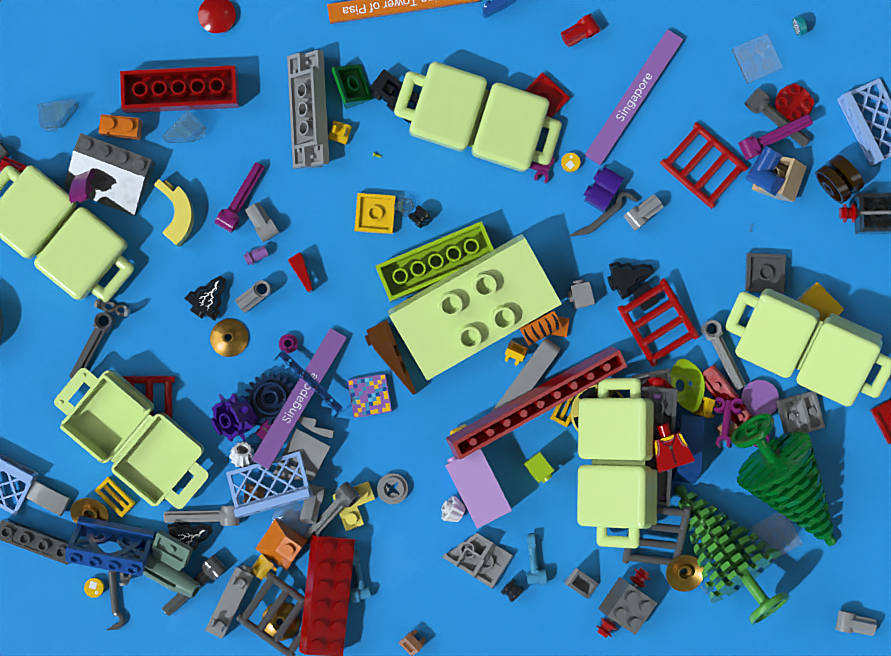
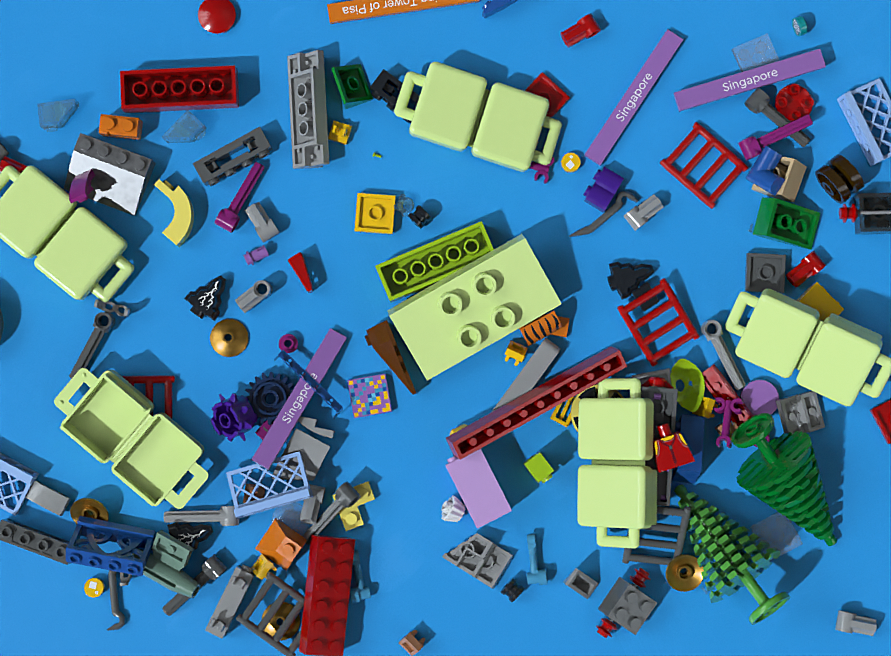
(120, 491): yellow tile -> none
(230, 167): none -> dark grey brick
(242, 454): white piece -> none
(383, 489): light grey gear -> none
(581, 294): light grey brick -> none
(749, 80): none -> medium lavender tile
(786, 223): none -> green slope
(809, 266): none -> red piece

